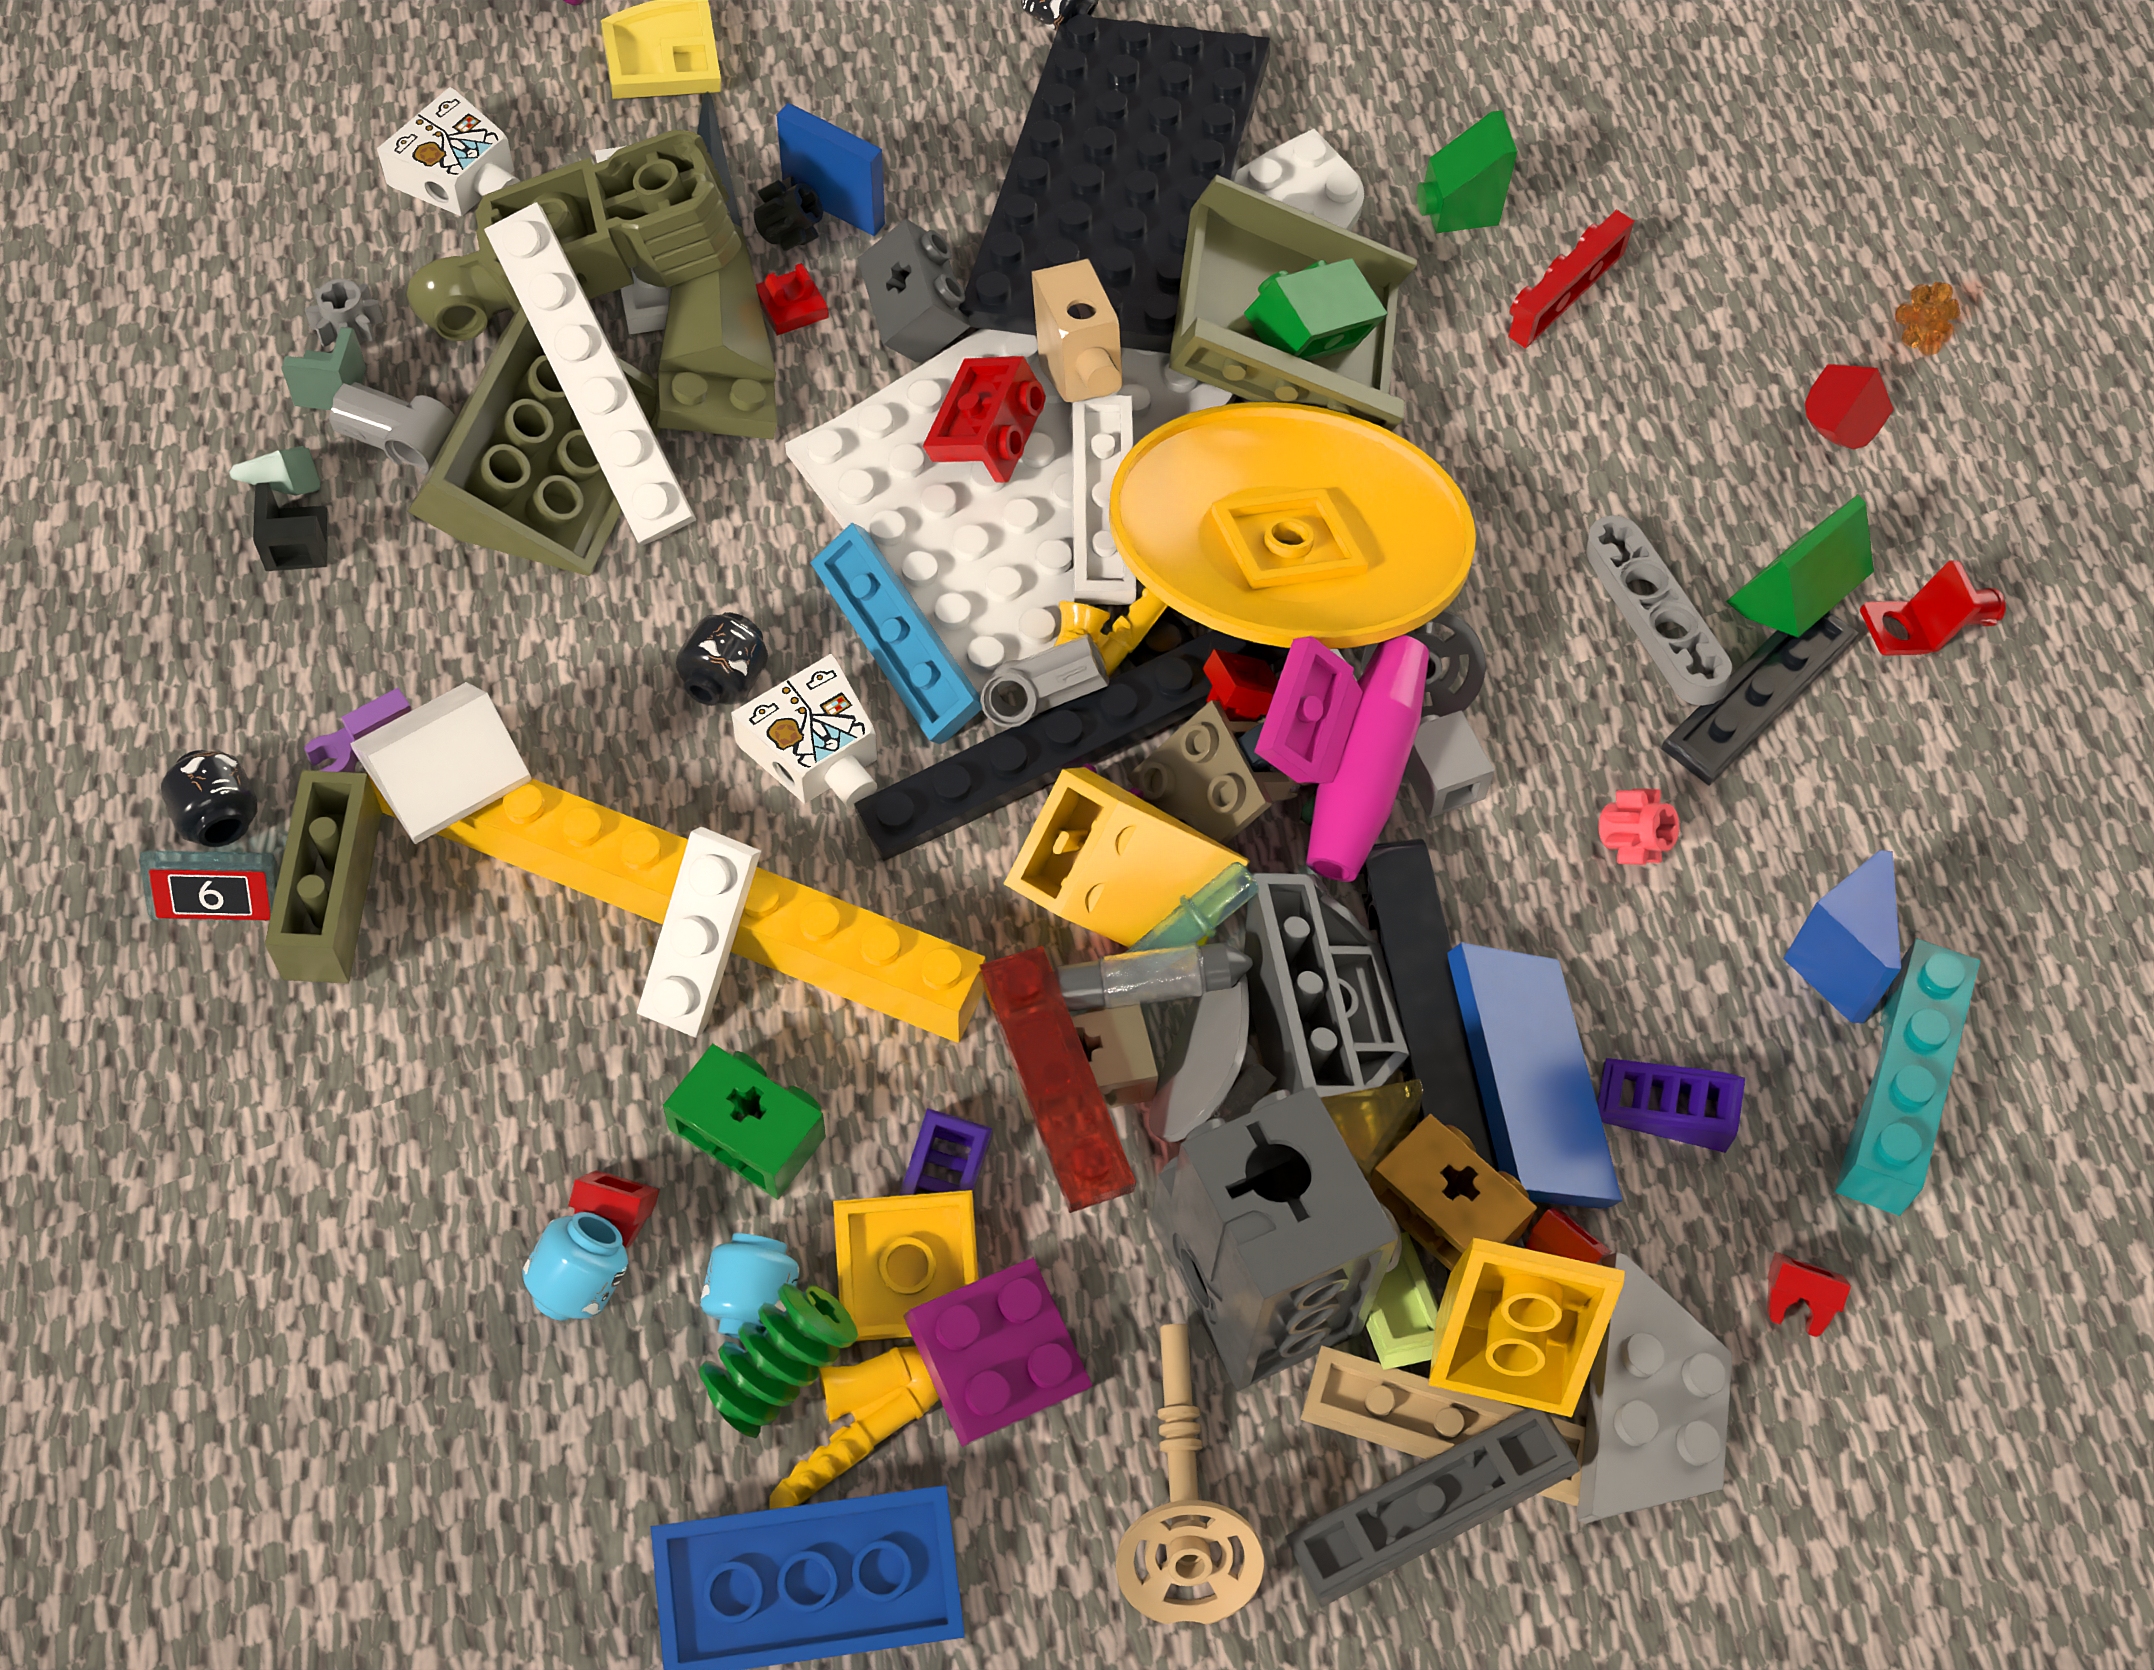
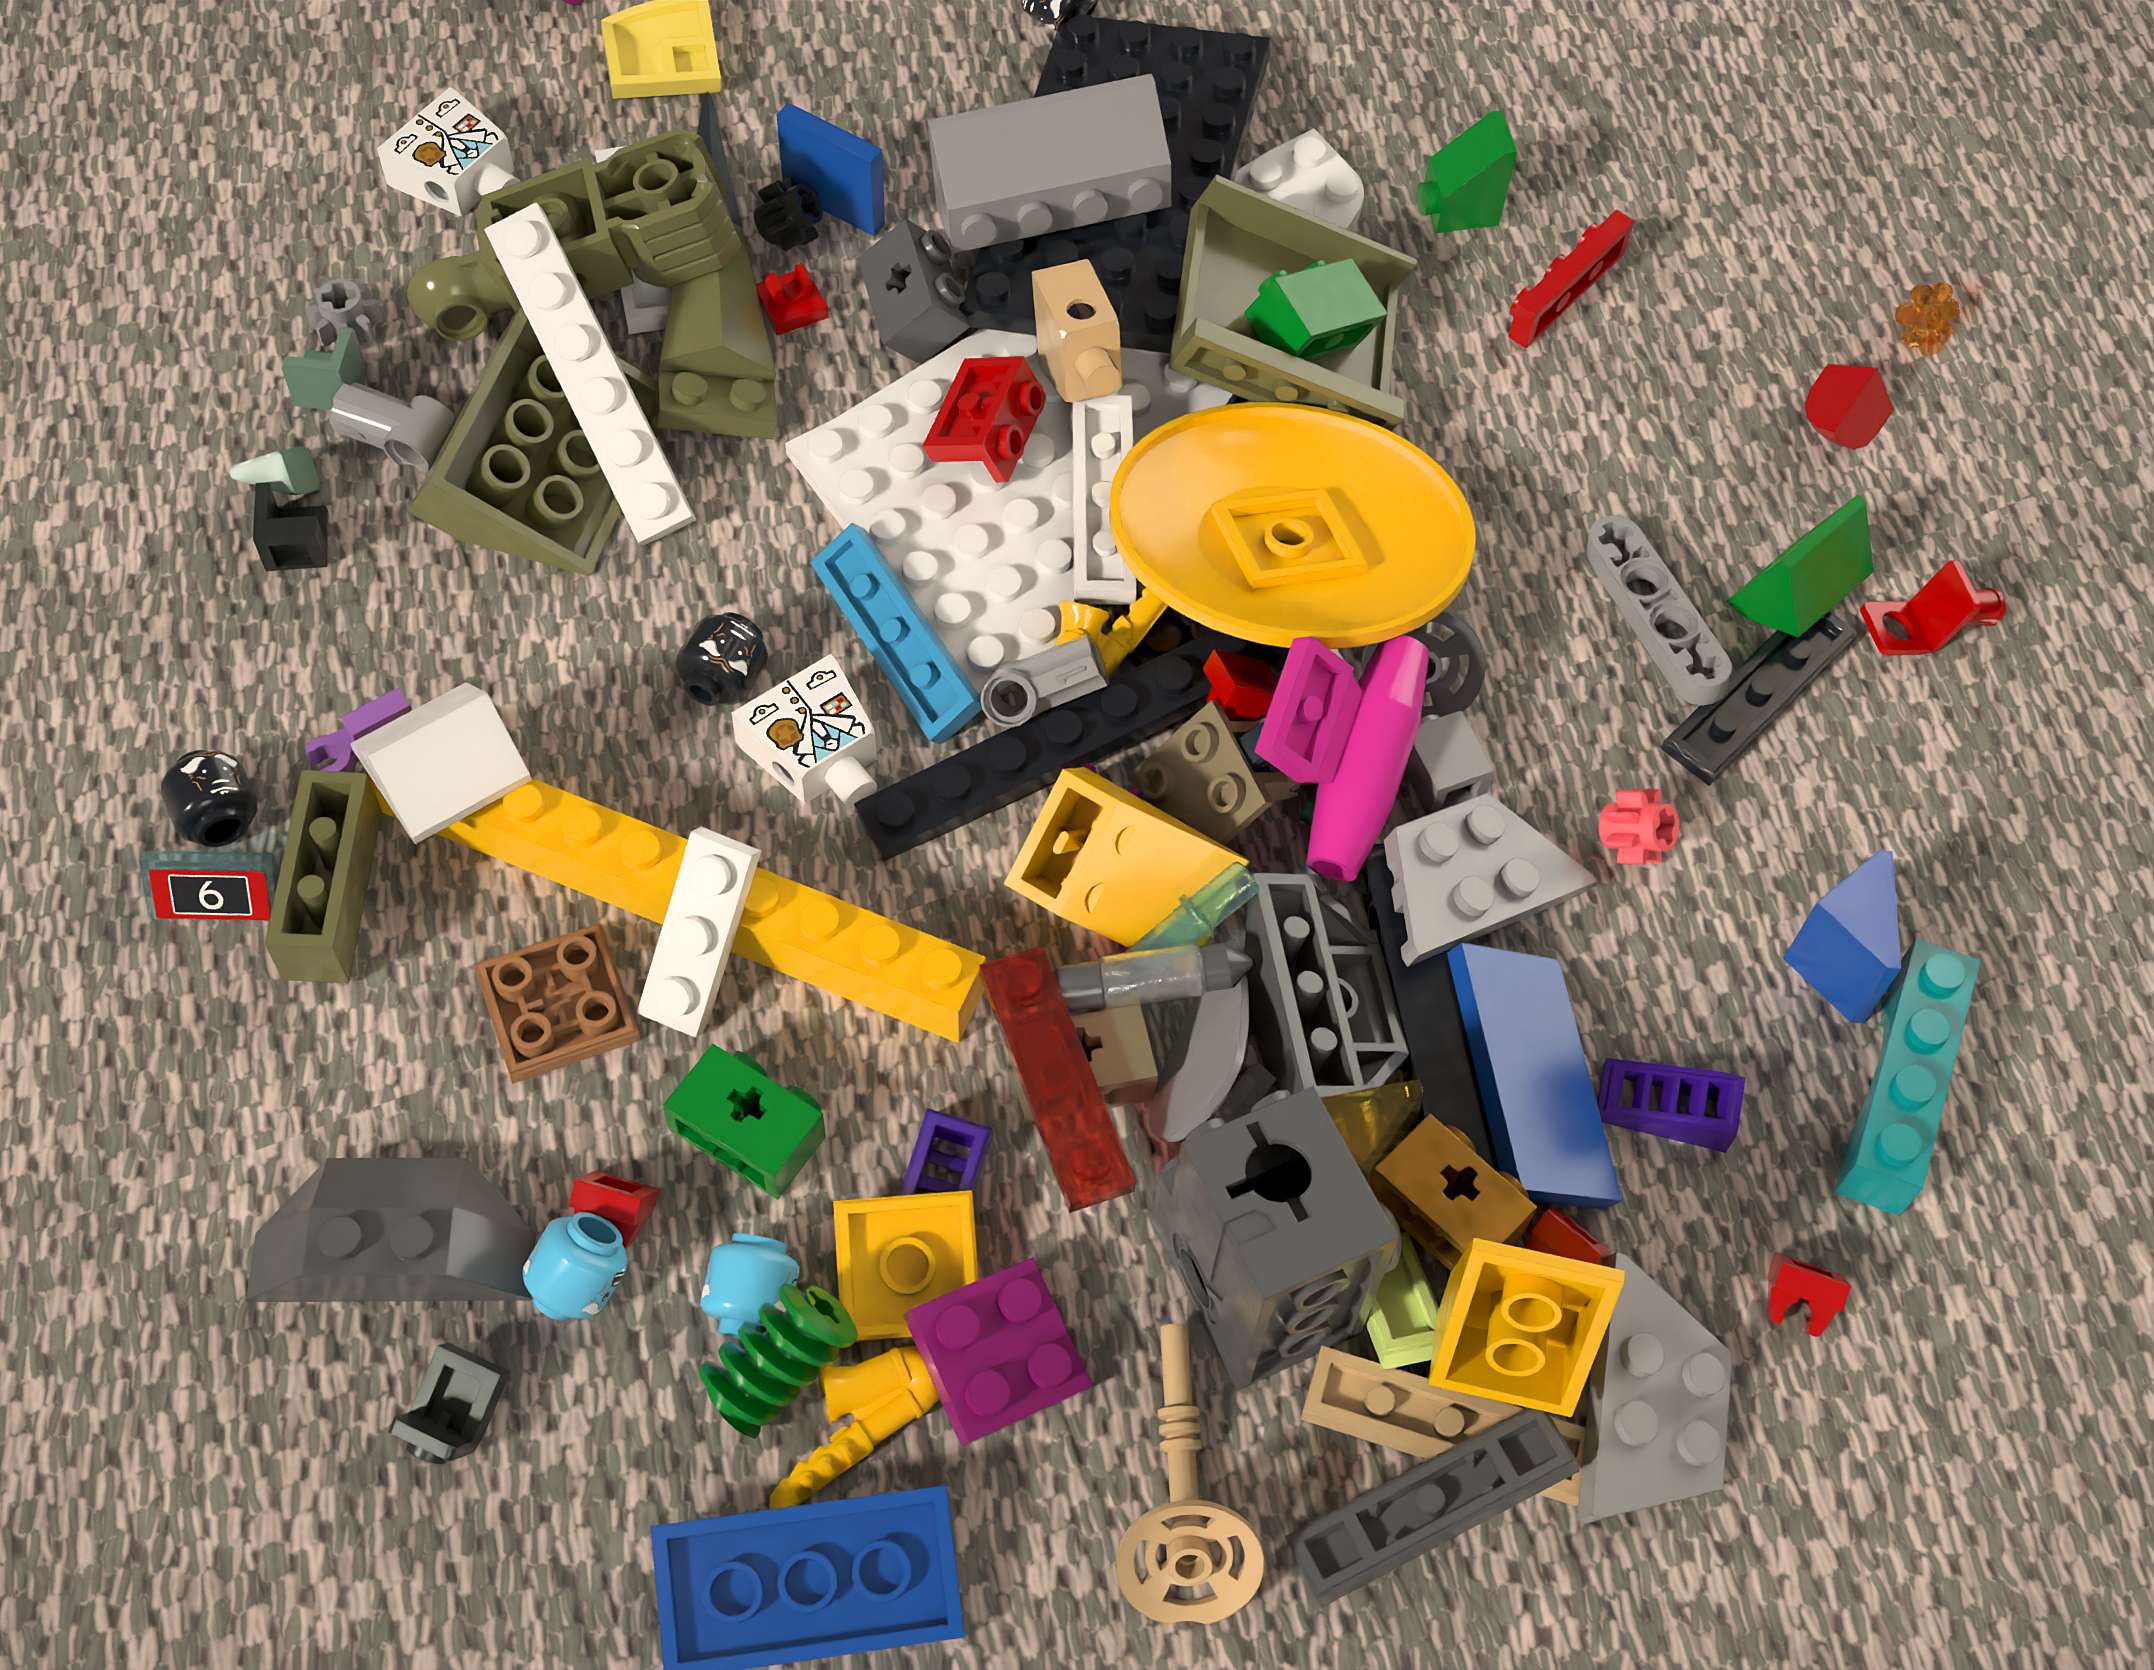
(392, 1236): none -> dark grey wedge
(451, 1406): none -> pearl dark grey bracket
(557, 1003): none -> medium nougat tile
(1050, 163): none -> light grey slope
(1474, 874): none -> light grey wing

